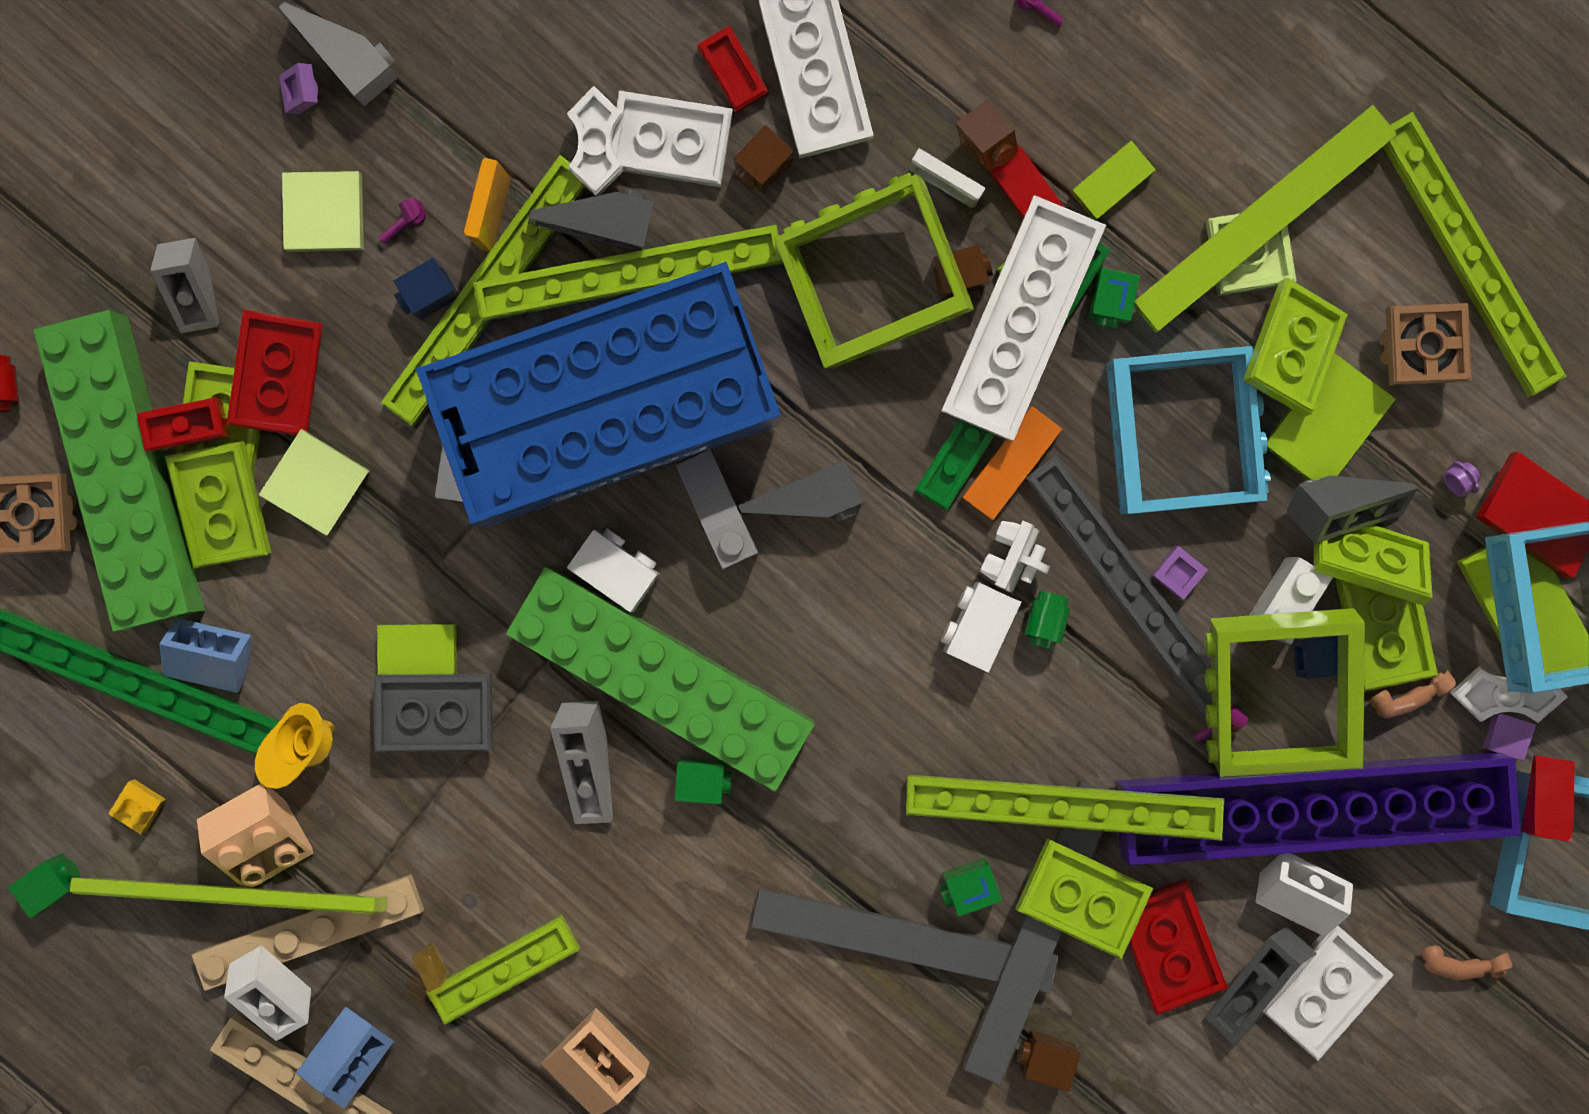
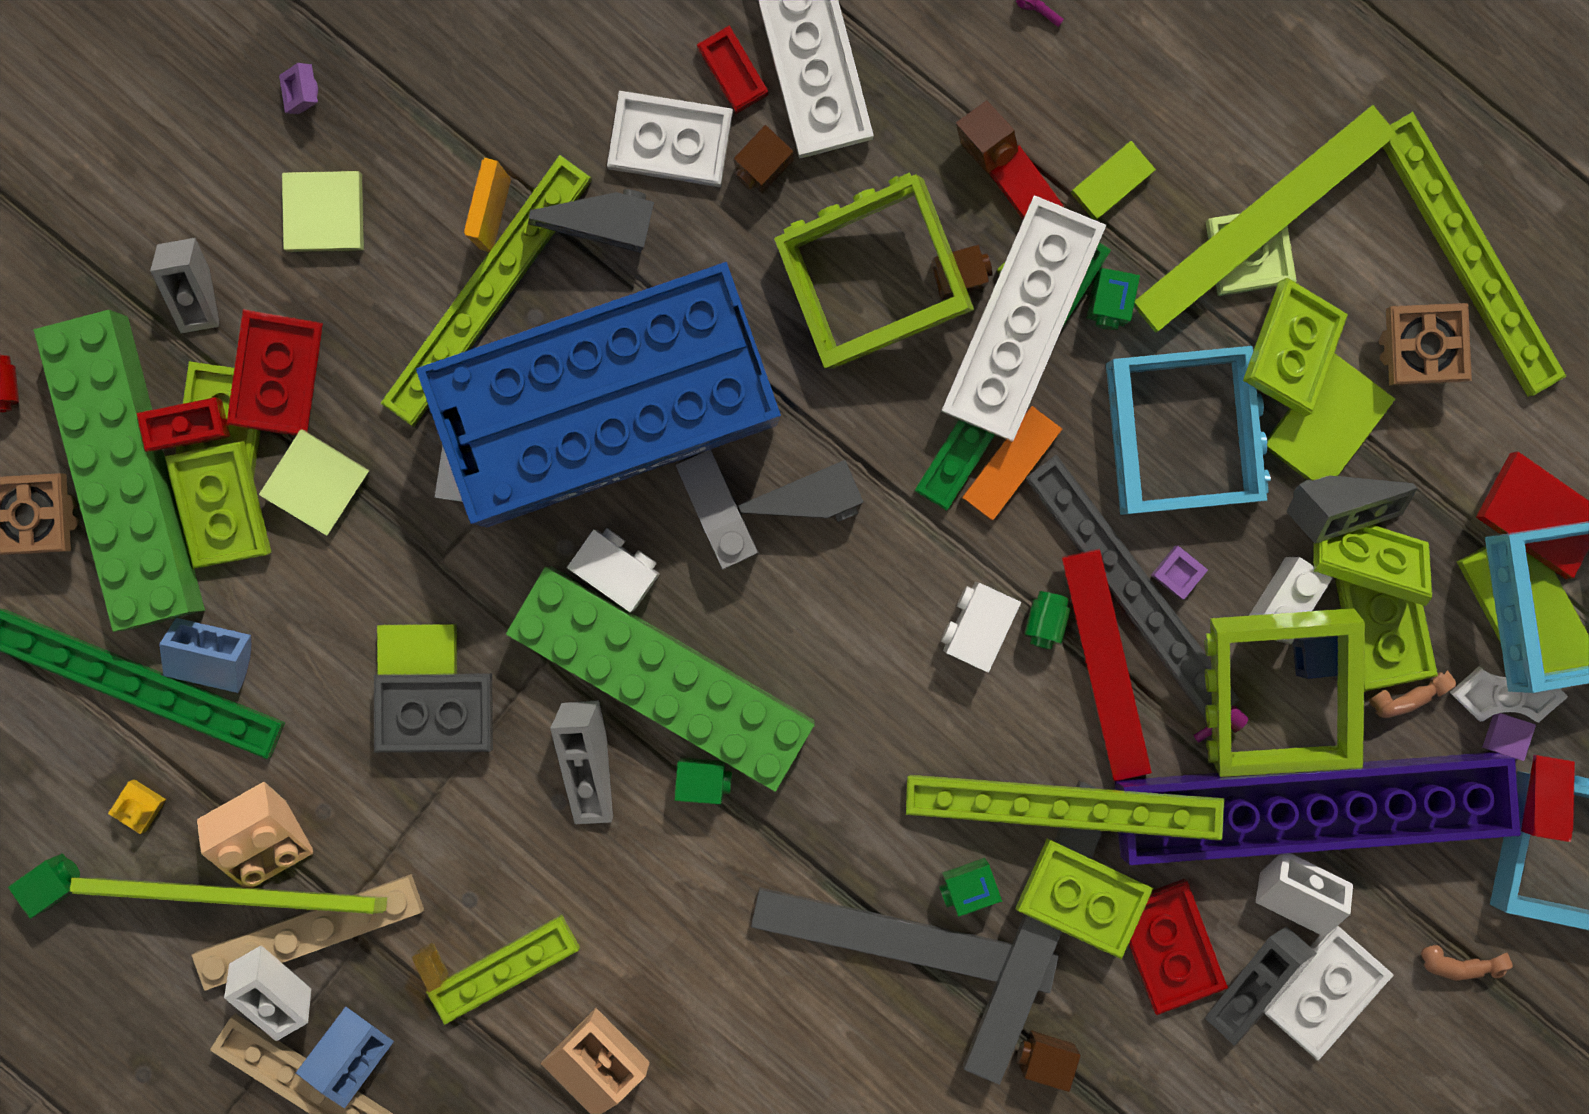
(292, 745): yellow piece -> none
(349, 54): light grey slope -> none
(412, 213): magenta hand -> none
(425, 289): dark blue brick -> none
(595, 124): white tile -> none
(623, 273): lime tile -> none
(946, 178): white tile -> none
(1008, 571): white hips -> none
(1106, 664): none -> red tile
(1462, 478): medium lavender plate -> none

